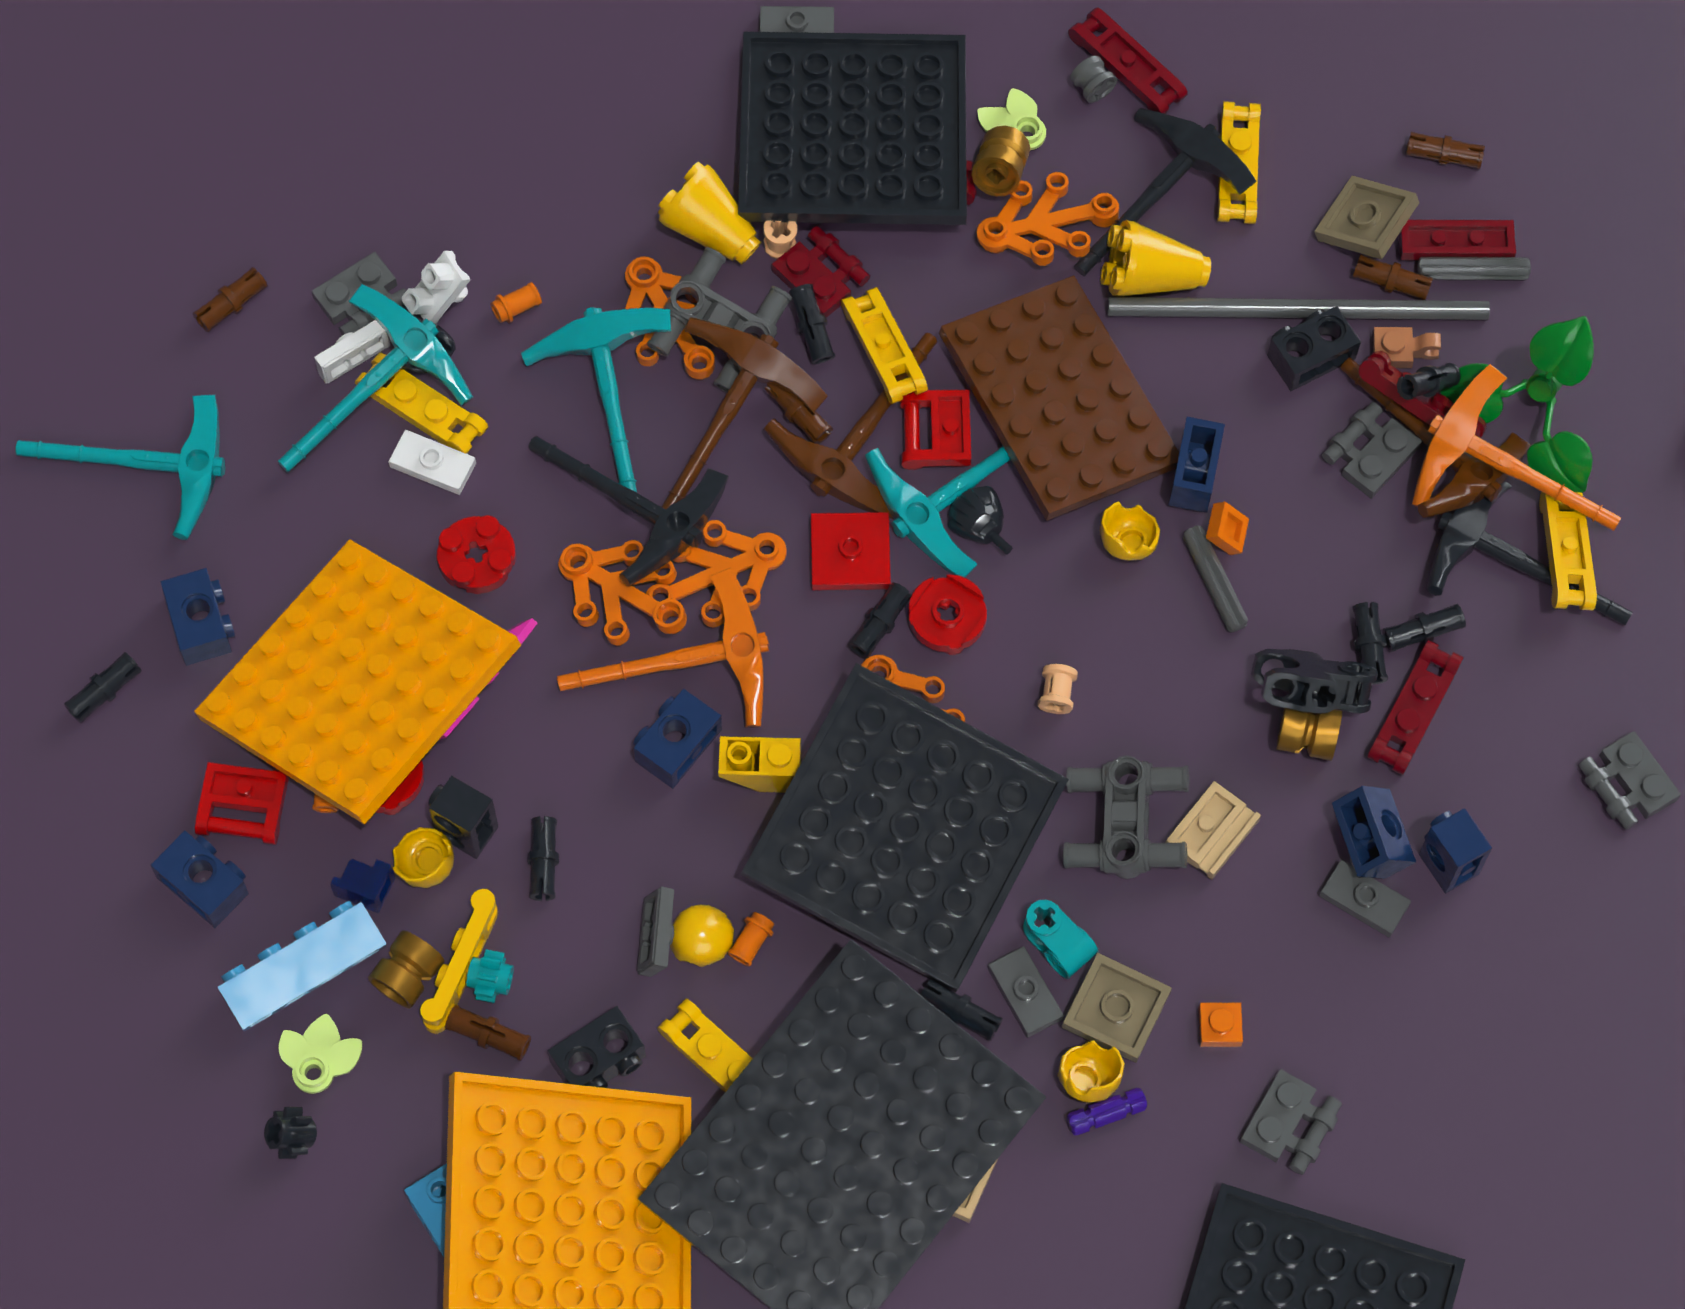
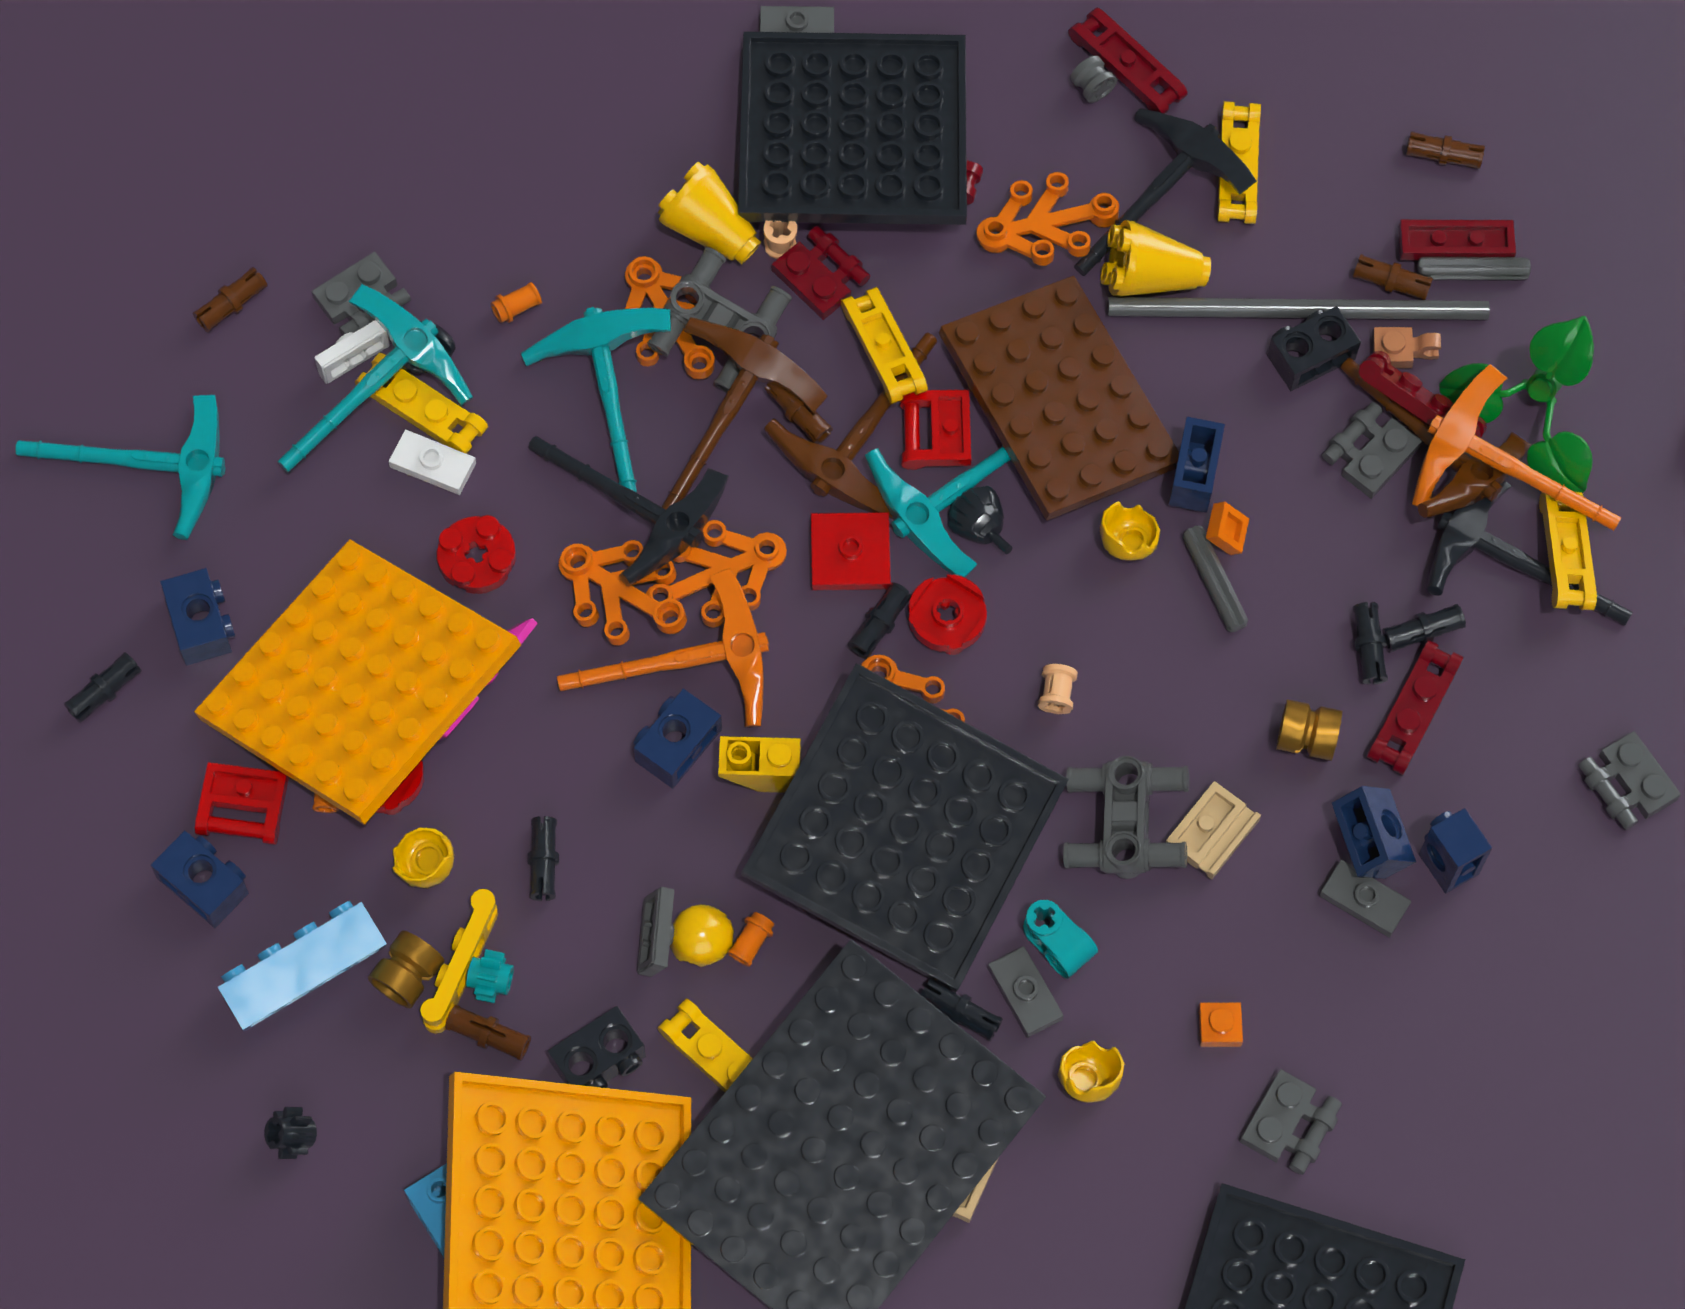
(319, 1049): yellowish green plate -> none
(364, 884): clear blue panel -> none
(439, 288): white hips -> none
(463, 816): black brick -> none
(812, 323): black pin -> none
(1001, 161): pearl gold wheel -> none
(1019, 113): yellowish green plate -> none
(1107, 1111): dark purple axle -> none
(1117, 1007): dark tan plate -> none
(1315, 683): black piece -> none
(1366, 217): dark tan plate -> none
(1428, 381): black pin -> none

